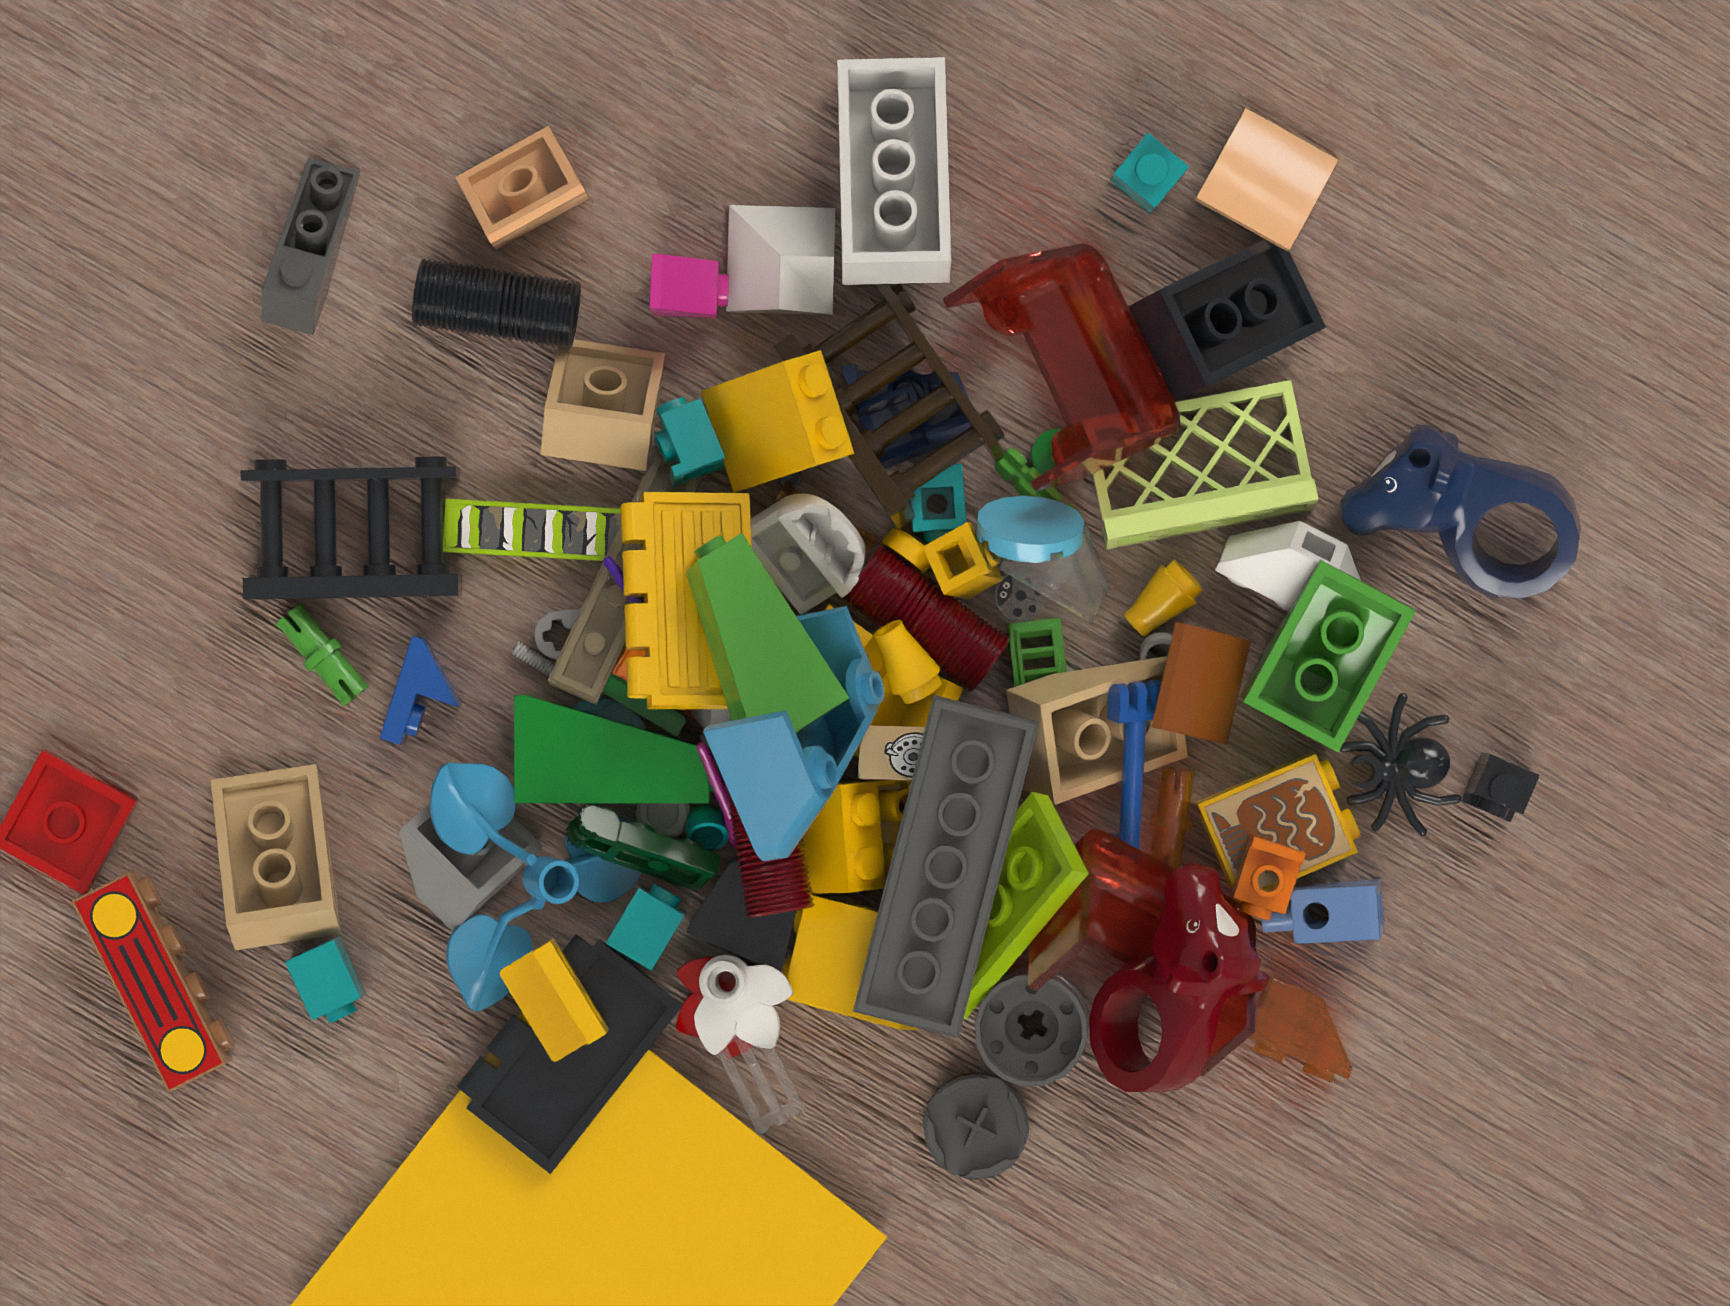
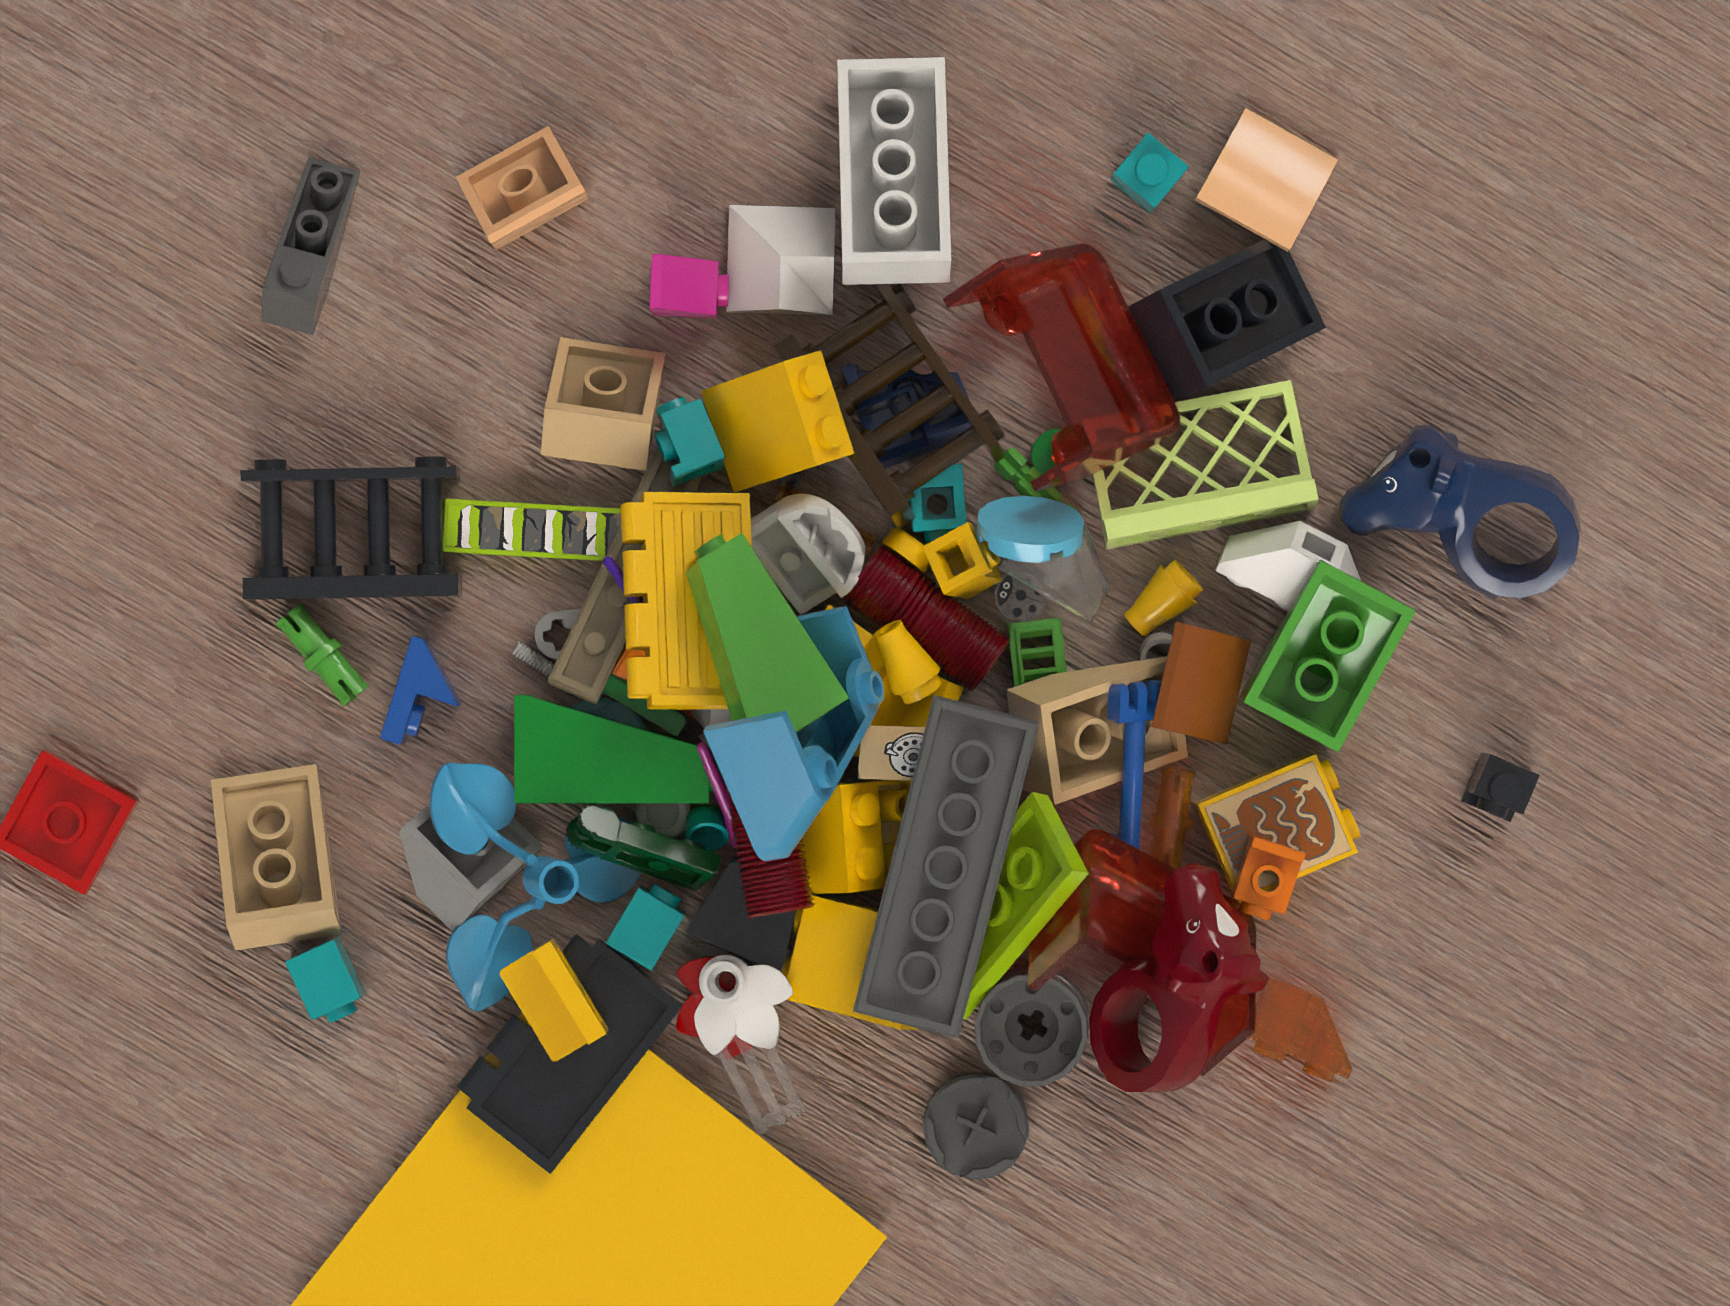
(153, 980): brick -> none
(481, 298): black piece -> none
(1353, 912): medium blue torso -> none
(1401, 766): black animal -> none

